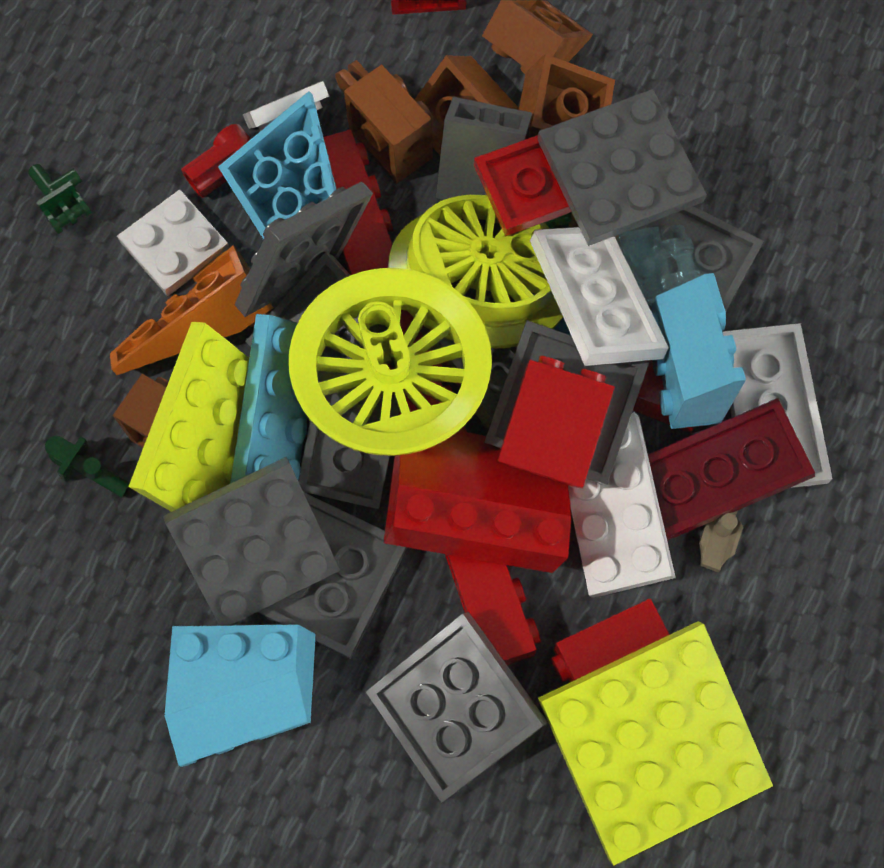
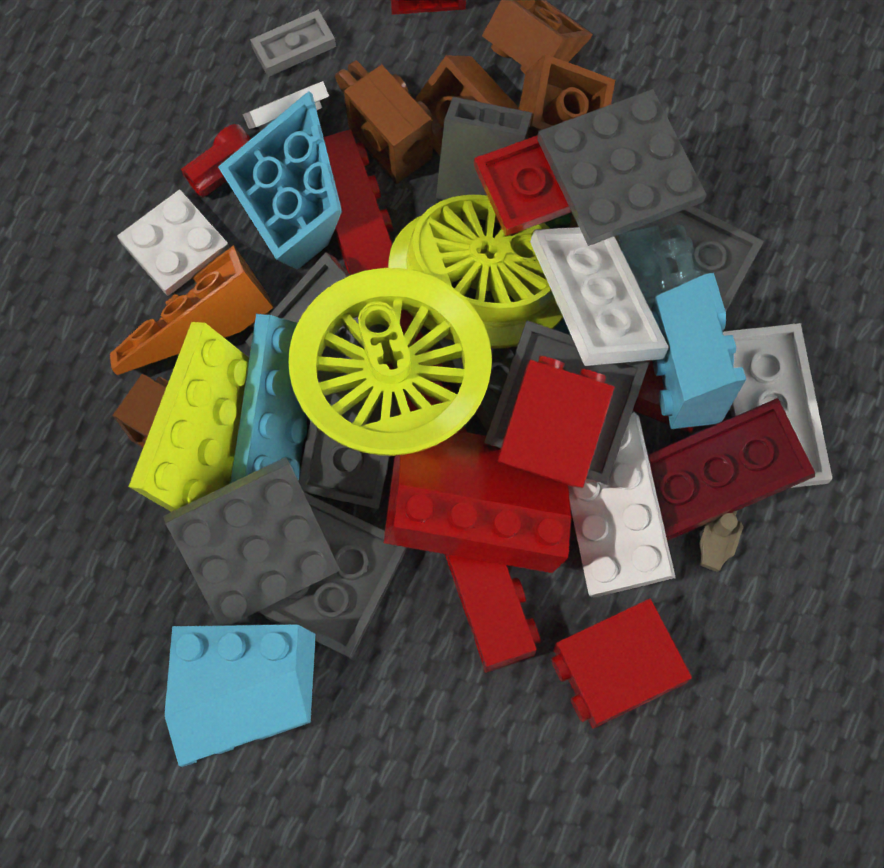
(61, 200): dark green arm -> none
(71, 458): dark green arm -> none
(293, 43): none -> light grey plate
(298, 243): dark grey plate -> none
(456, 707): dark grey plate -> none
(655, 742): neon yellow plate -> none

